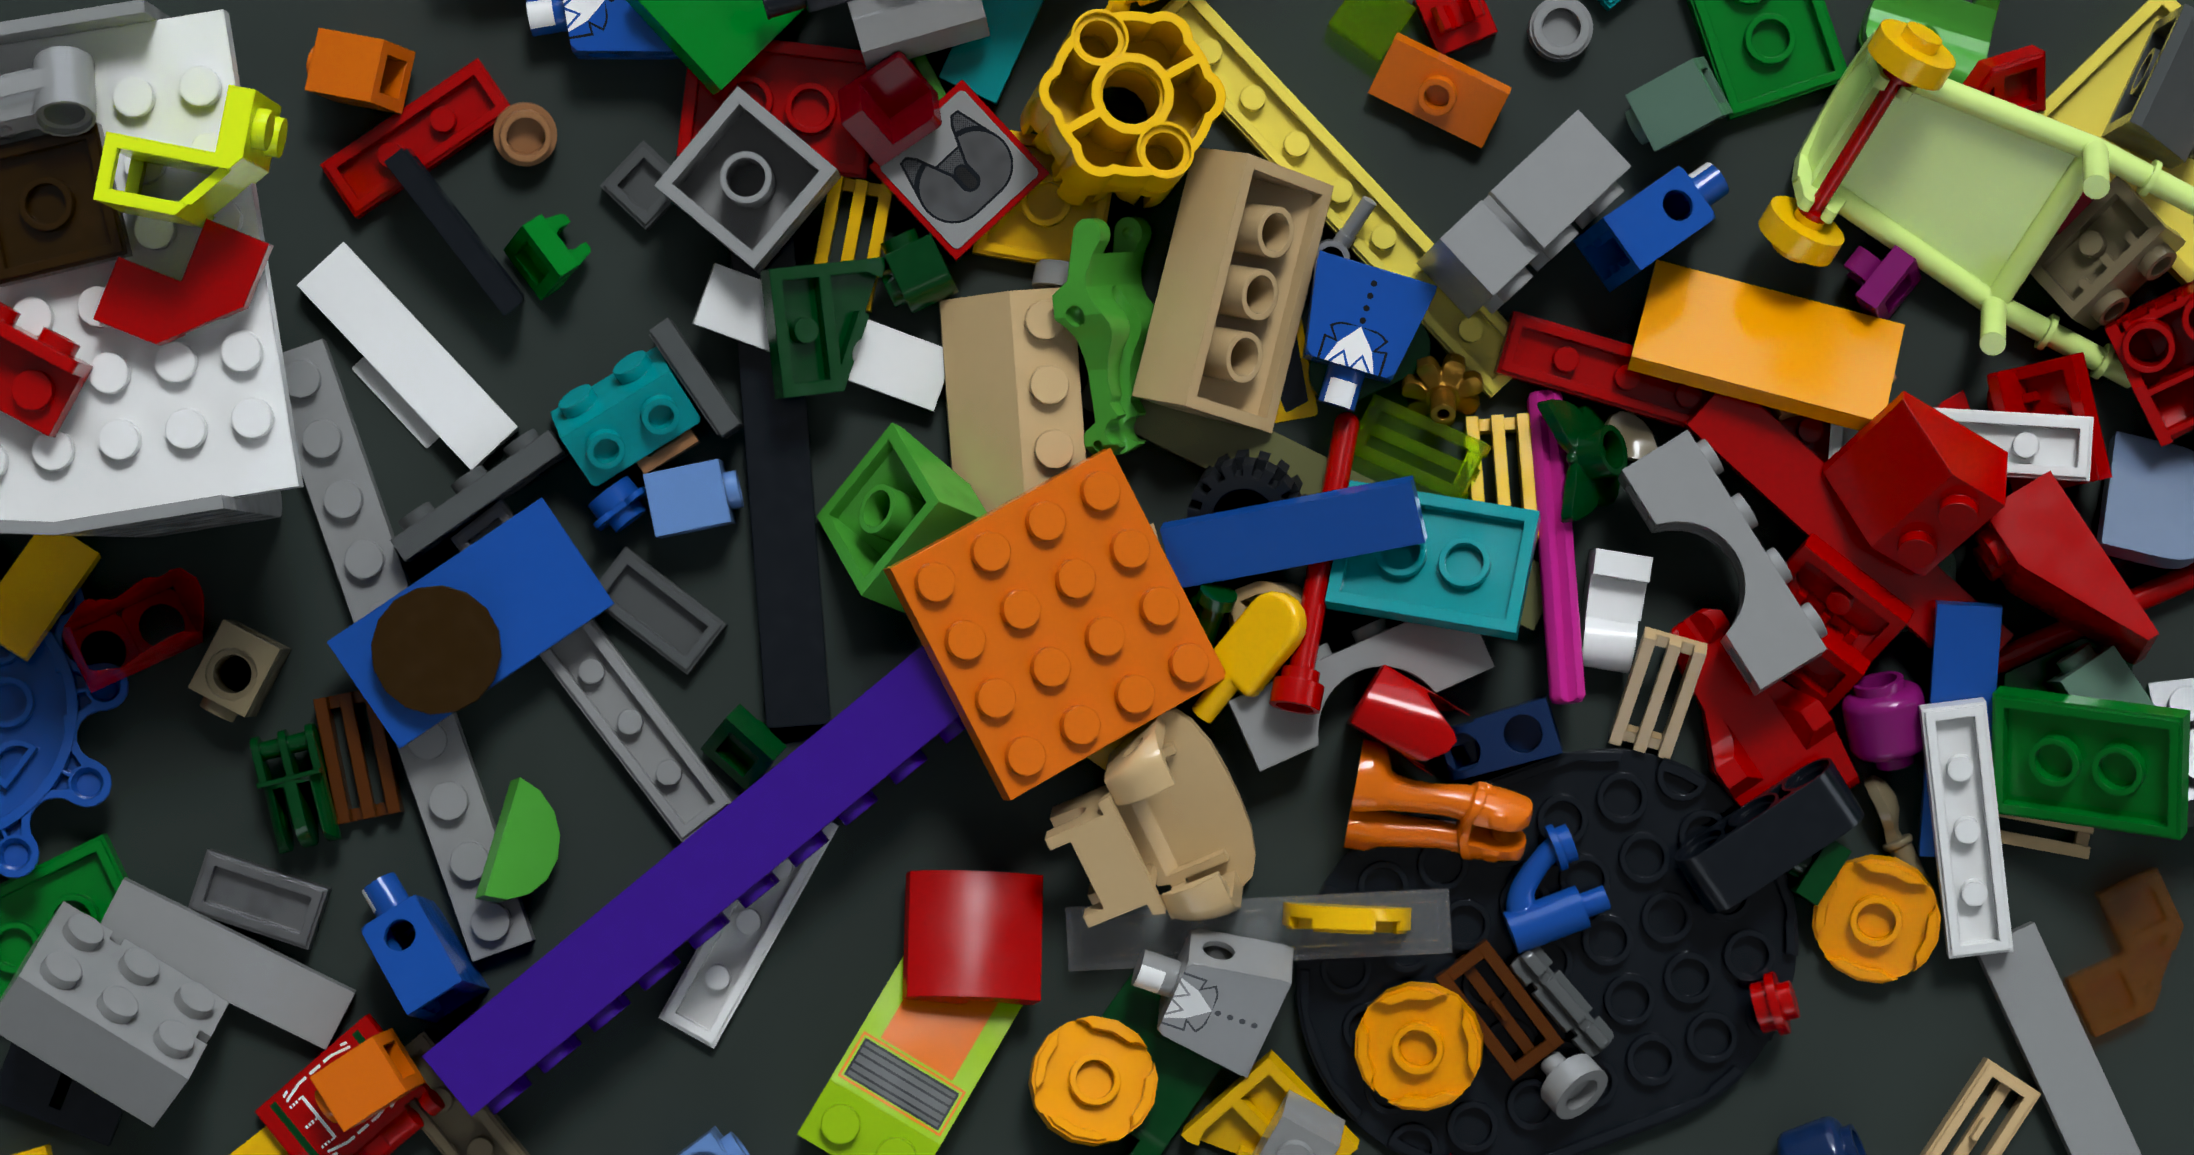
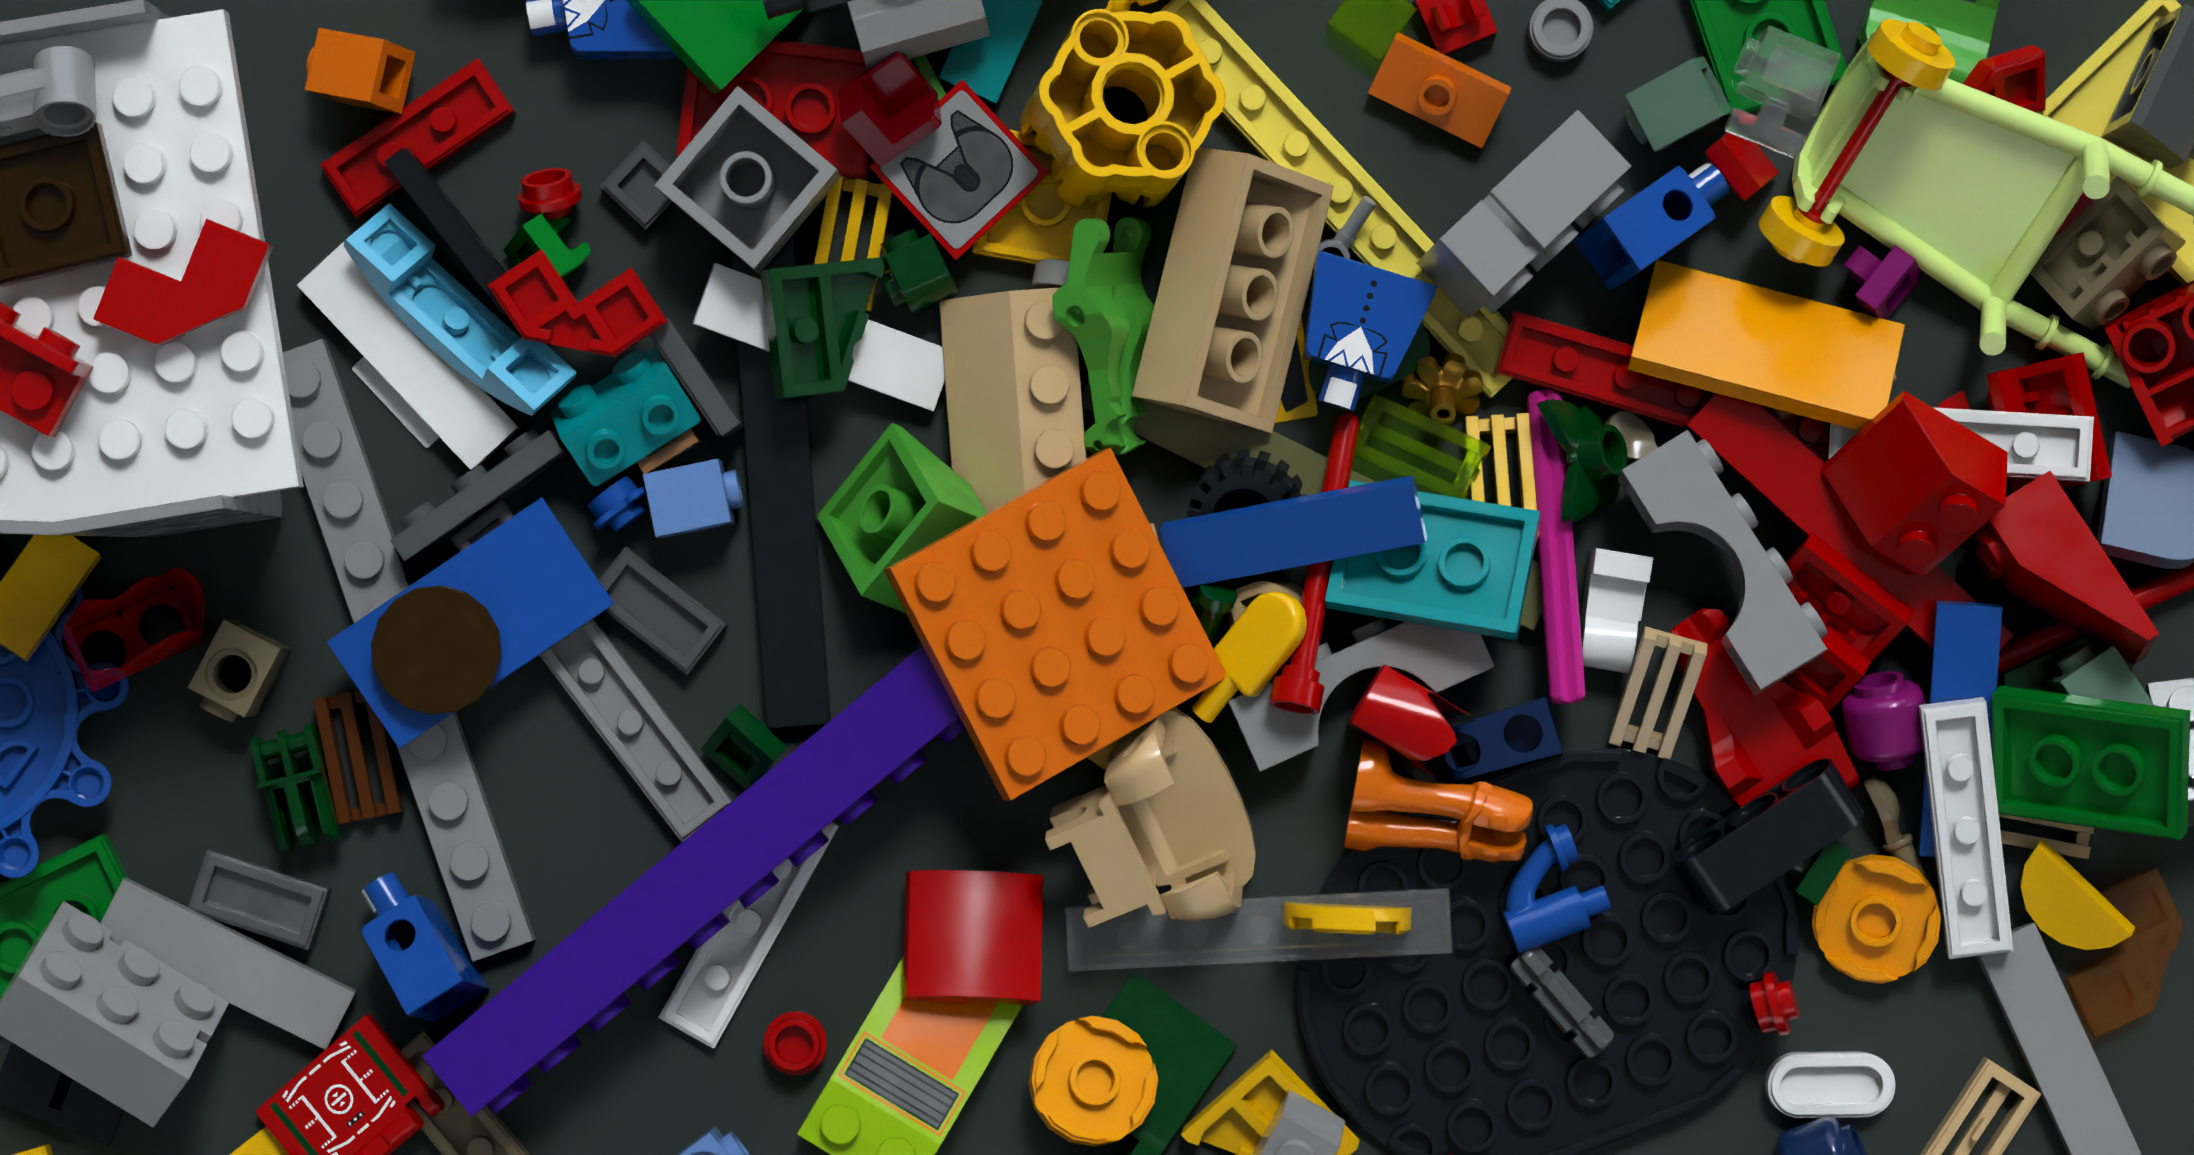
(246, 143): neon yellow piece -> none
(366, 1080): orange brick -> none
(451, 319): none -> medium azure slope
(522, 846): bright green tile -> none
(525, 134): medium nougat plate -> none
(549, 193): none -> red plate
(550, 314): none -> red tile
(795, 1043): none -> red plate
(1218, 994): light grey torso -> none
(1419, 1046): light orange tile -> none
(1532, 1053): reddish brown tile -> none
(1571, 1084): light grey tile -> none
(1741, 164): none -> red tile
(1787, 79): none -> clear brick
(1829, 1084): none -> white tile
(2068, 905): none -> yellow tile

